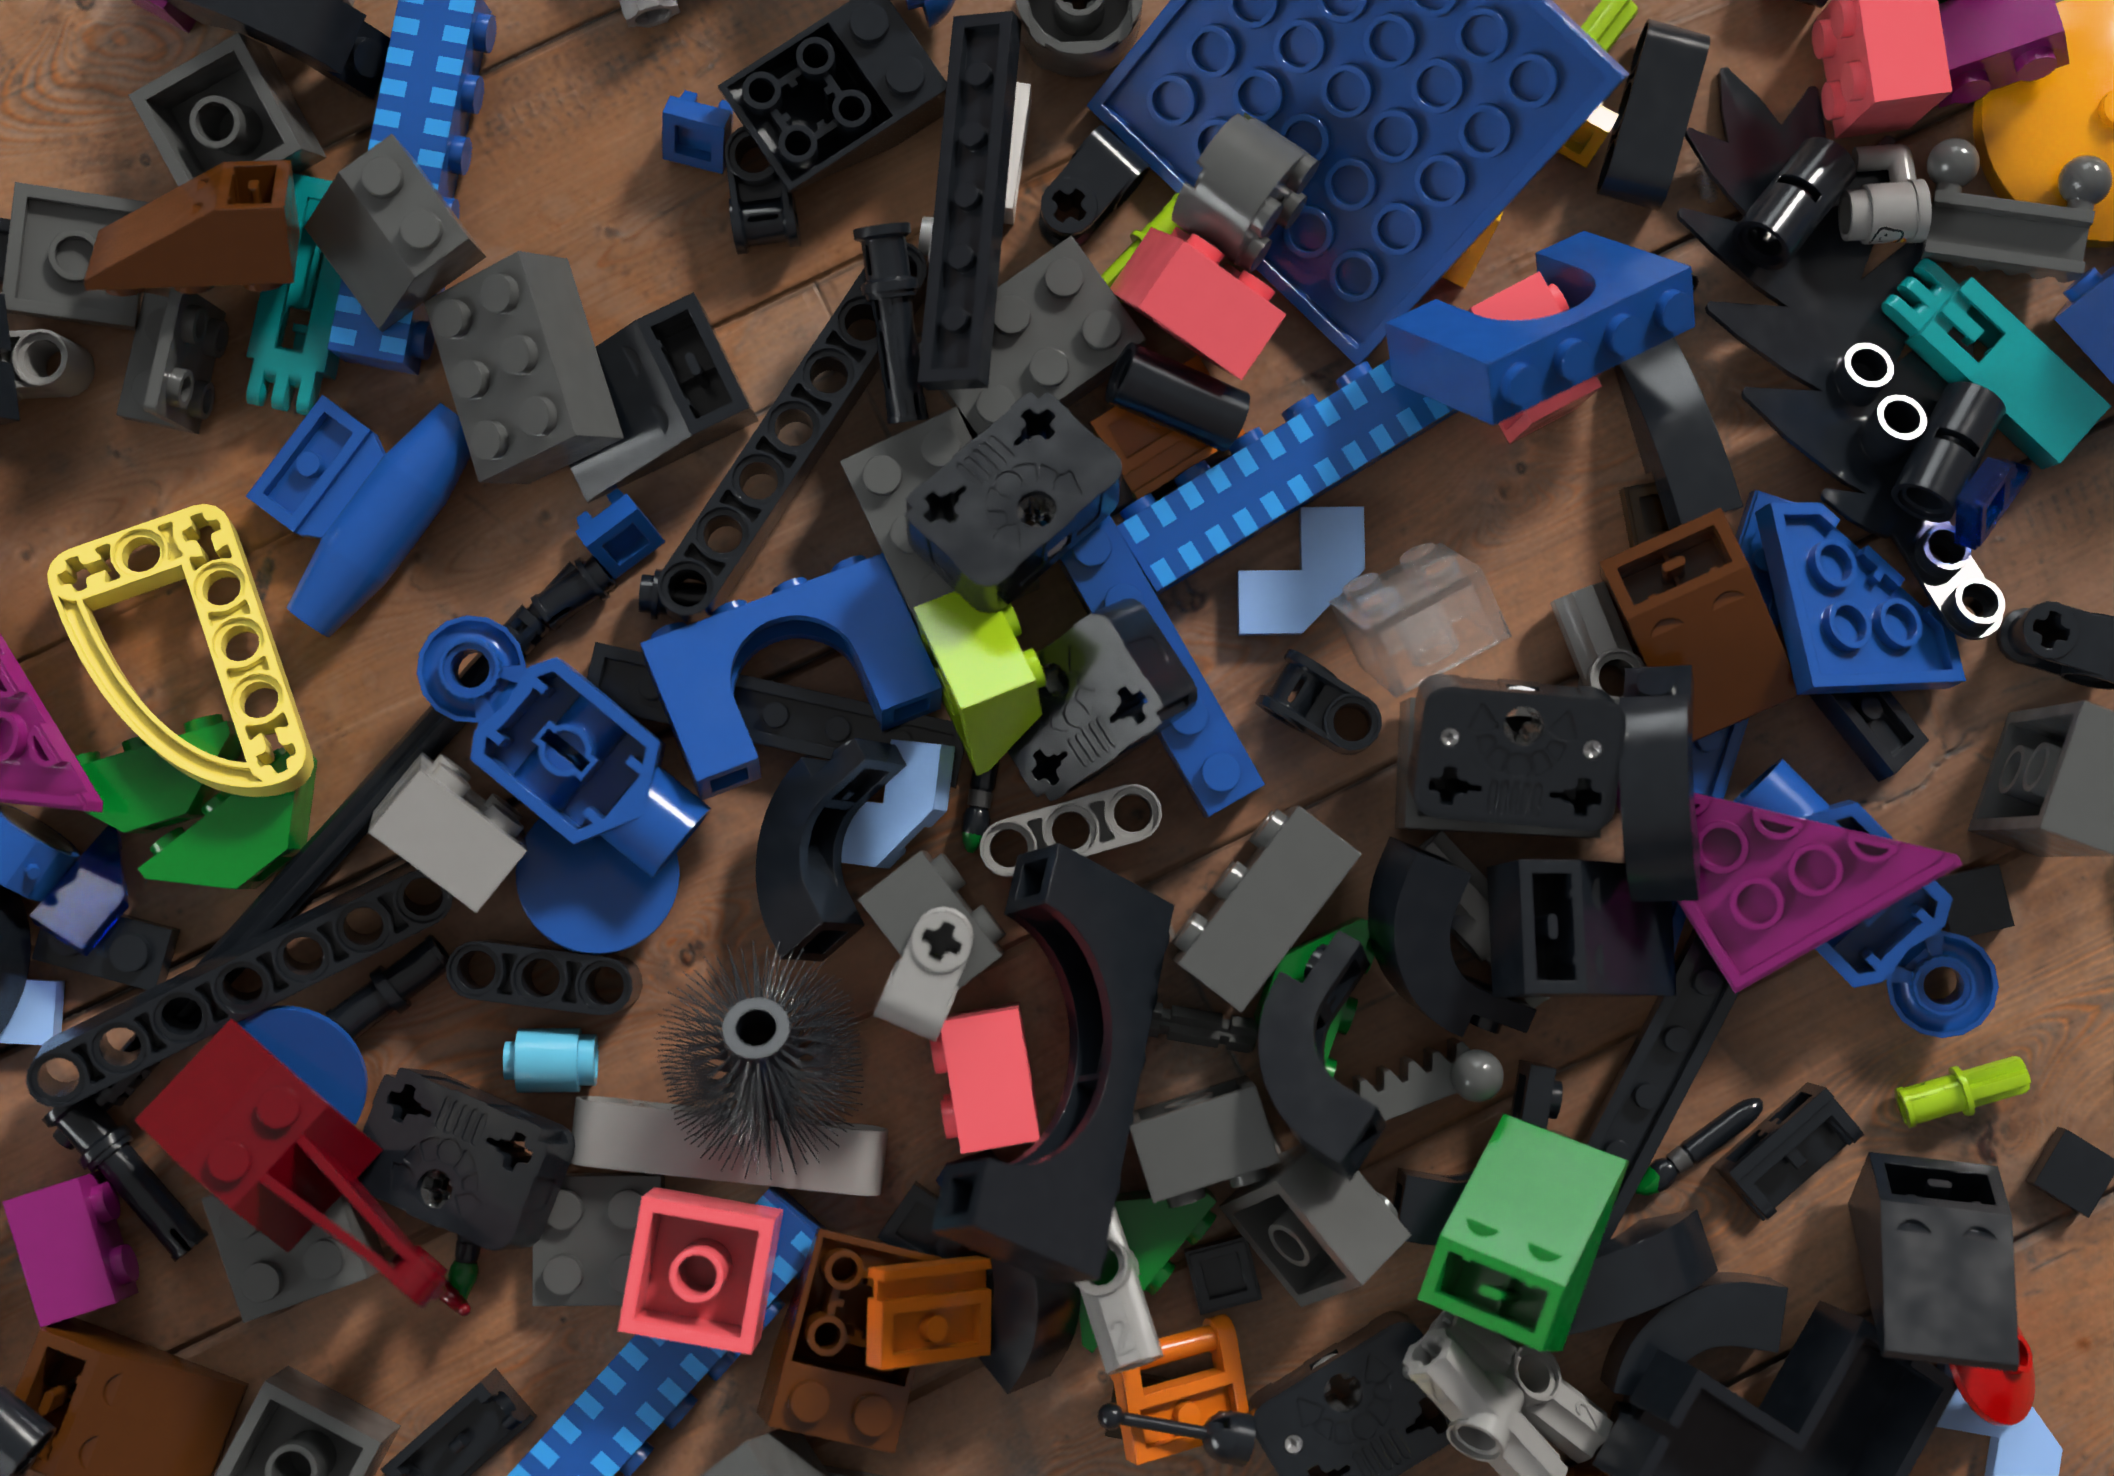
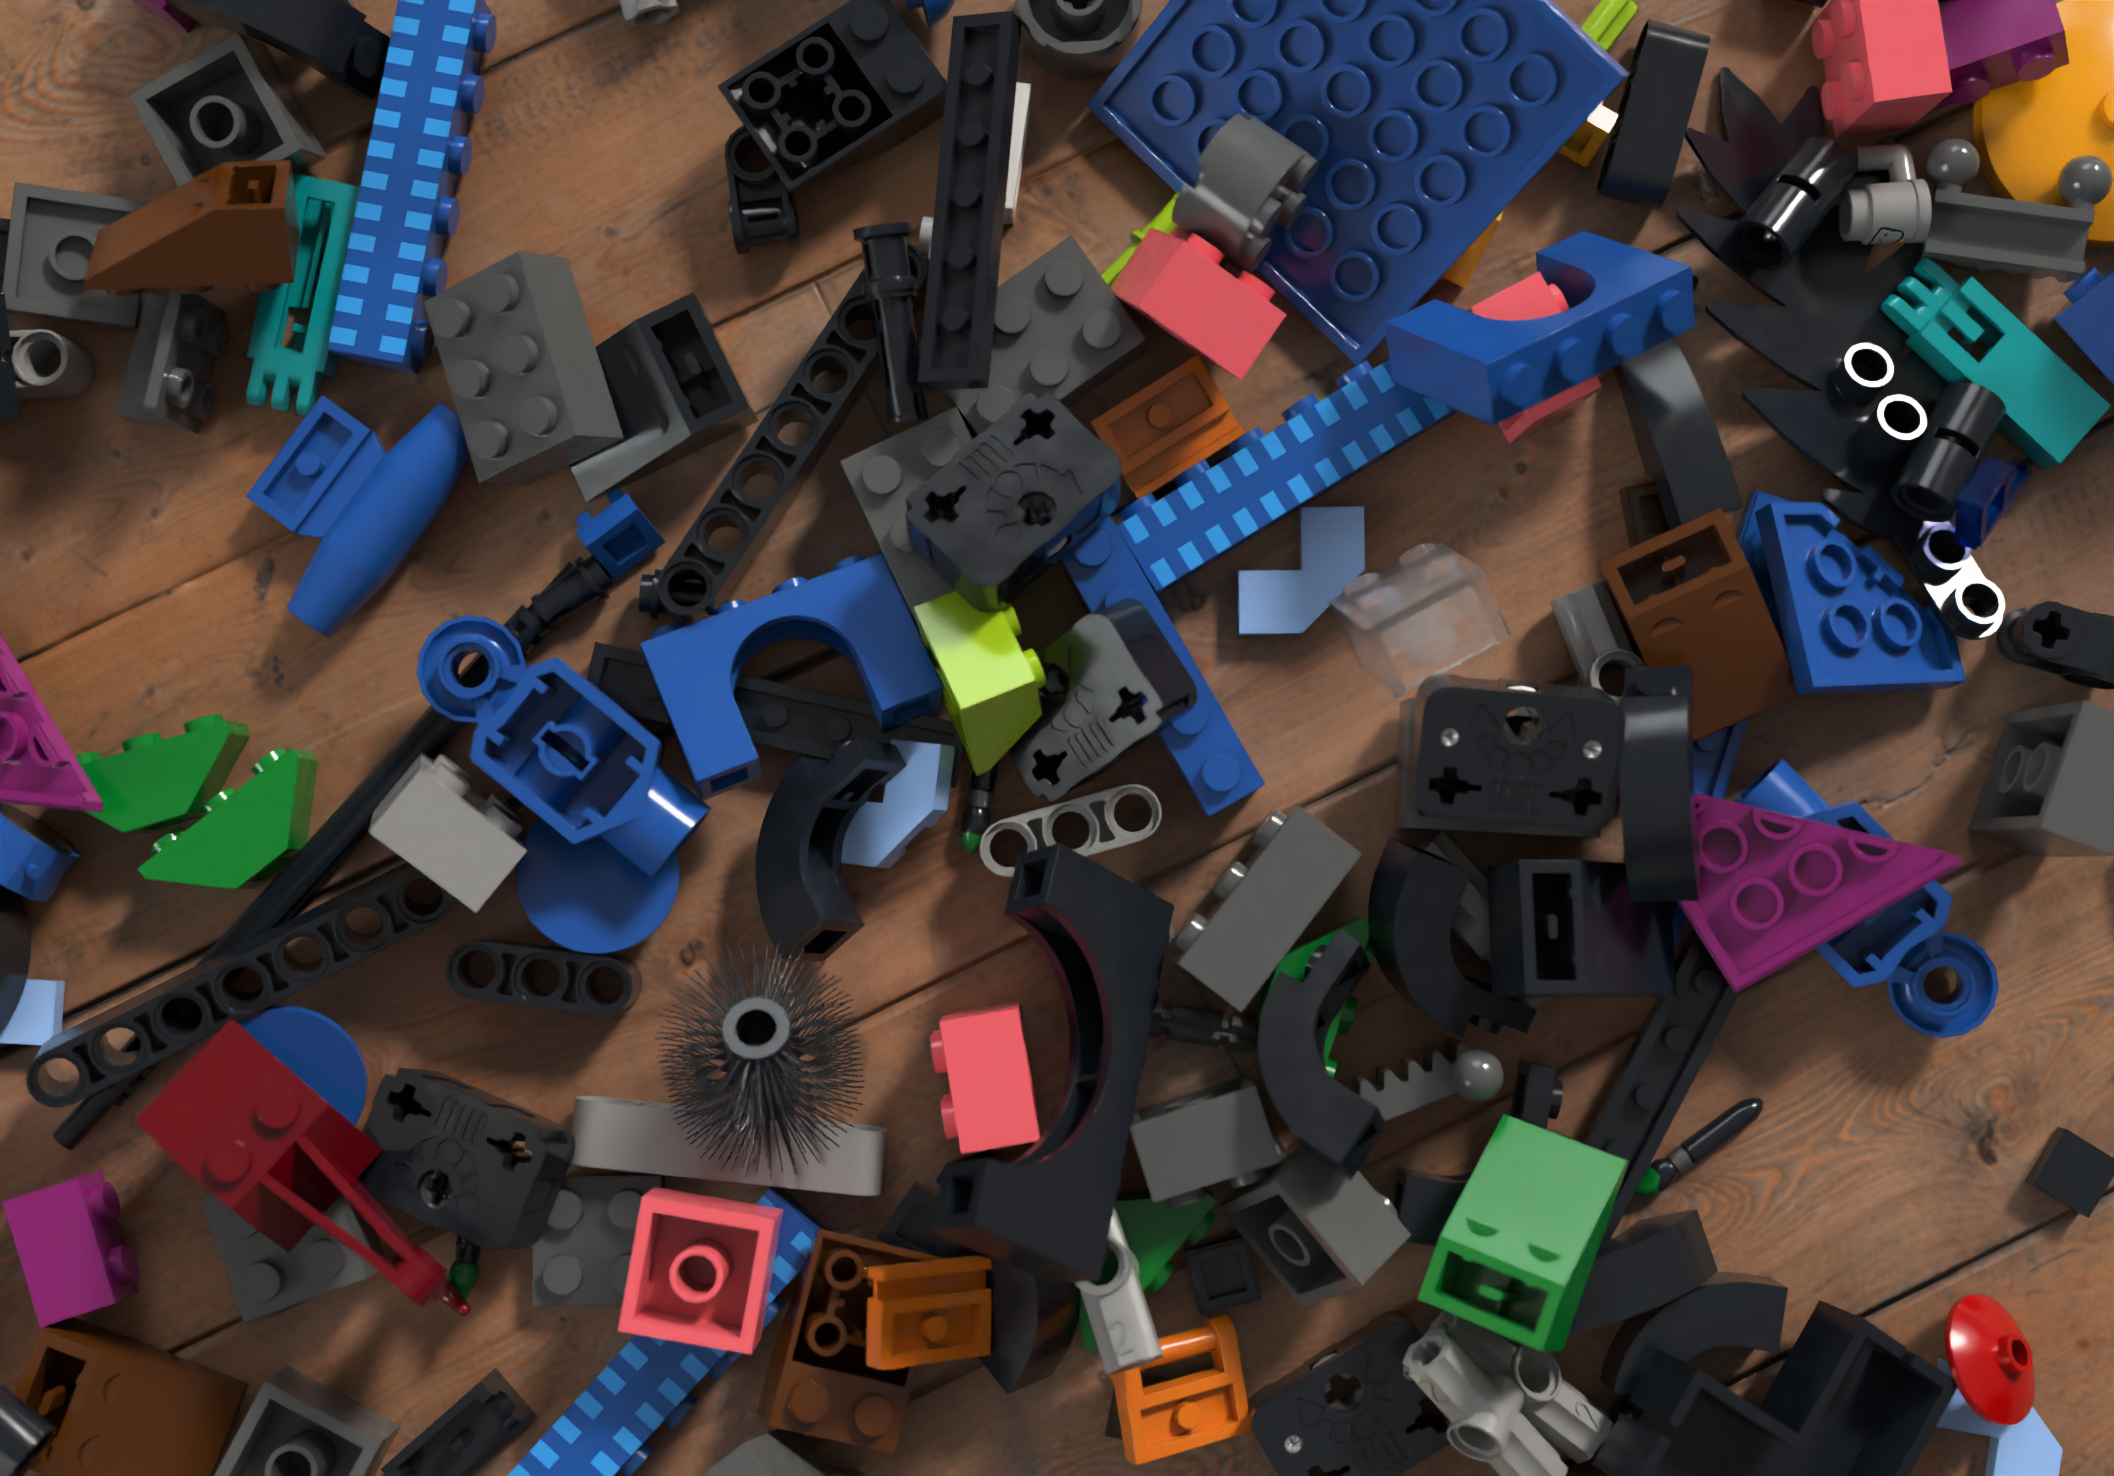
(87, 896): clear blue tile -> none
(108, 1149): black pin -> none
(129, 953): black plate -> none
(185, 559): light yellow beam -> none
(390, 233): dark grey slope -> none
(391, 988): black pin -> none
(551, 1060): medium azure brick -> none
(696, 132): blue tile -> none
(923, 982): light grey piece -> none
(928, 884): dark grey brick -> none
(1094, 182): black piece -> none
(1177, 397): black pin -> none
(1225, 1435): black hinge -> none
(1317, 703): black piece -> none
(1787, 1148): black hinge -> none
(1874, 729): black plate -> none
(1938, 1260): black slope -> none
(1962, 1090): lime axle -> none
(1977, 901): black tile -> none

